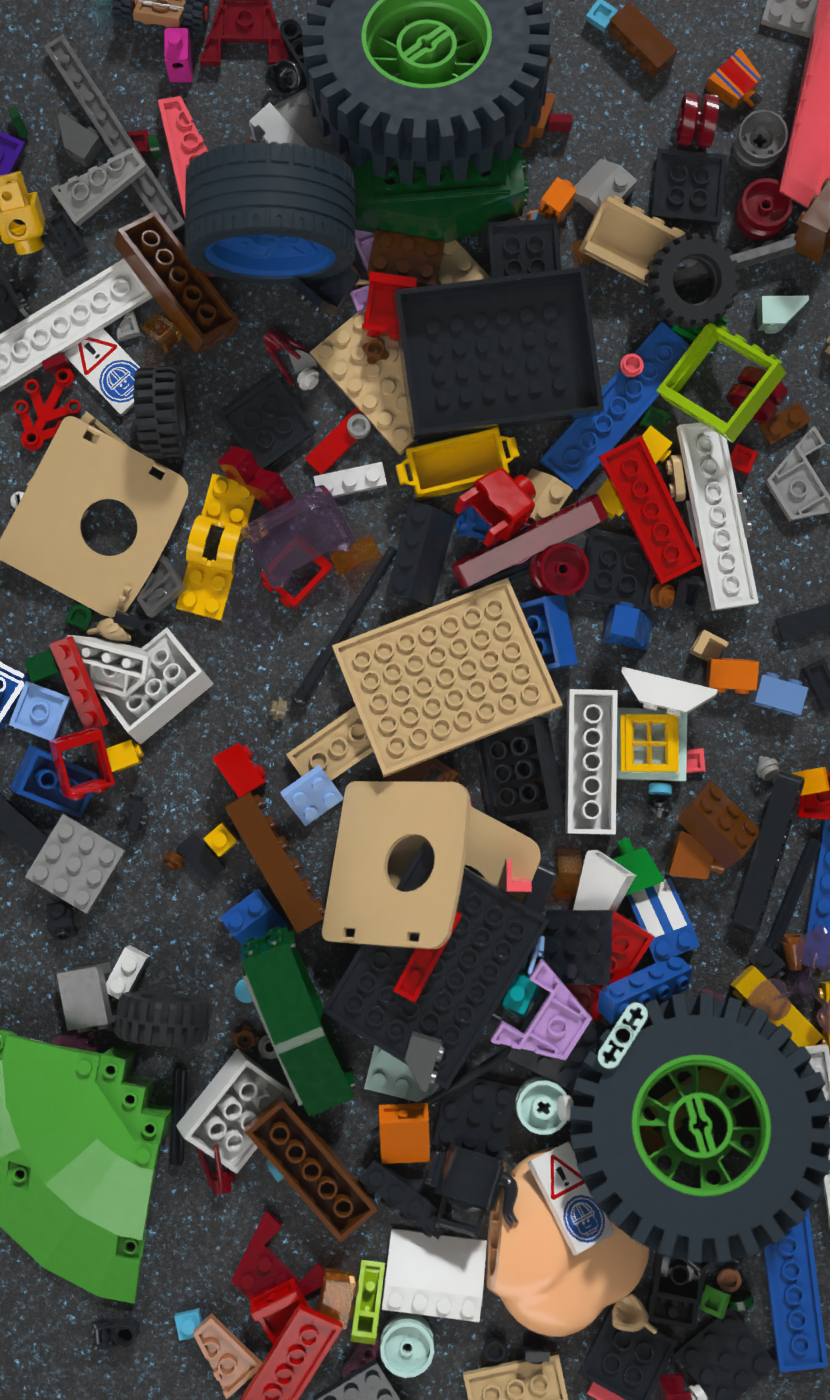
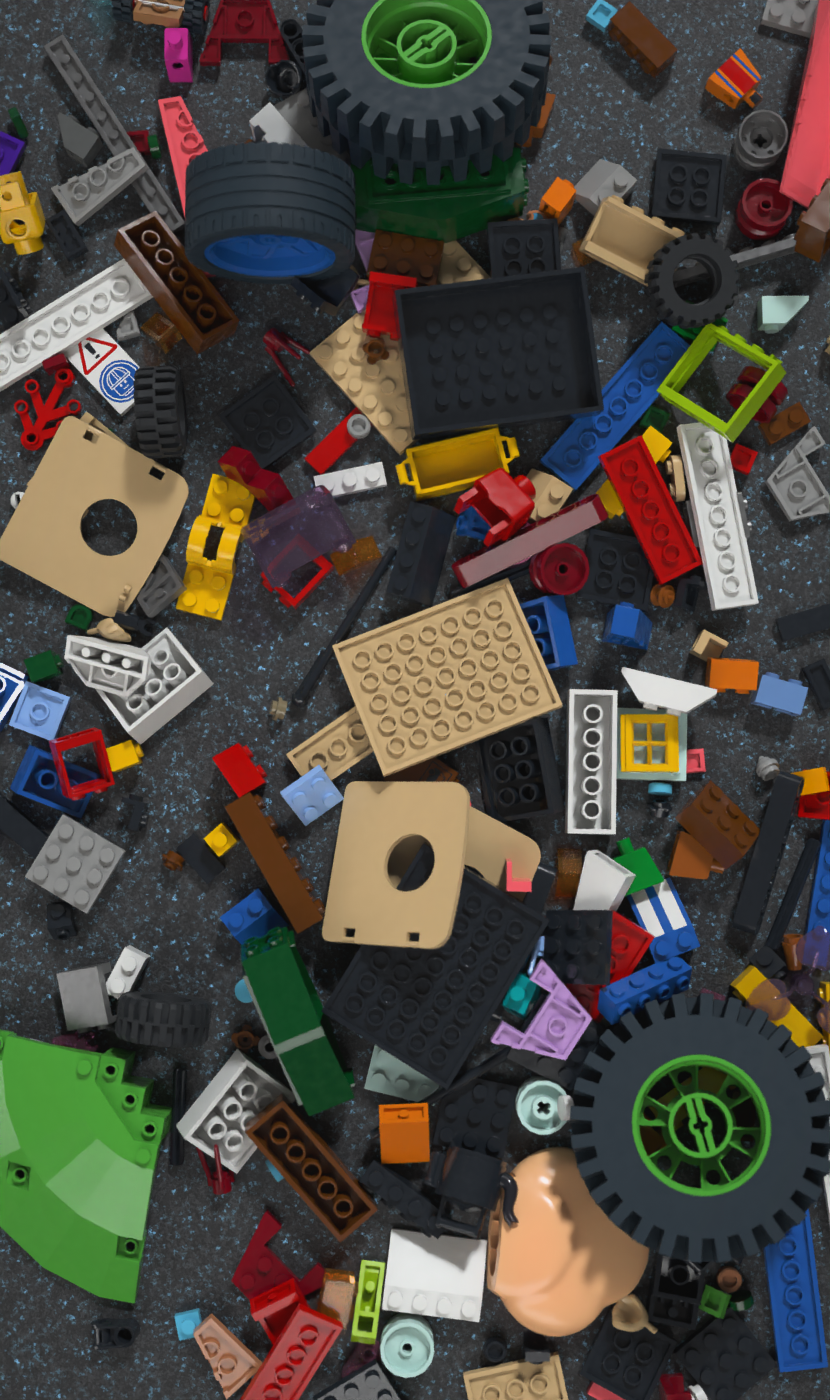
(78, 683): red plate -> none
(306, 361): light grey tile -> none
(308, 379): white plate -> none
(419, 969): red plate -> none
(421, 1058): dark grey slope -> none
(559, 123): dark red tile -> none
(569, 1199): white tile -> none
(631, 365): coral plate -> none
(633, 1034): light aqua beam -> none
(697, 119): dark red wheel -> none

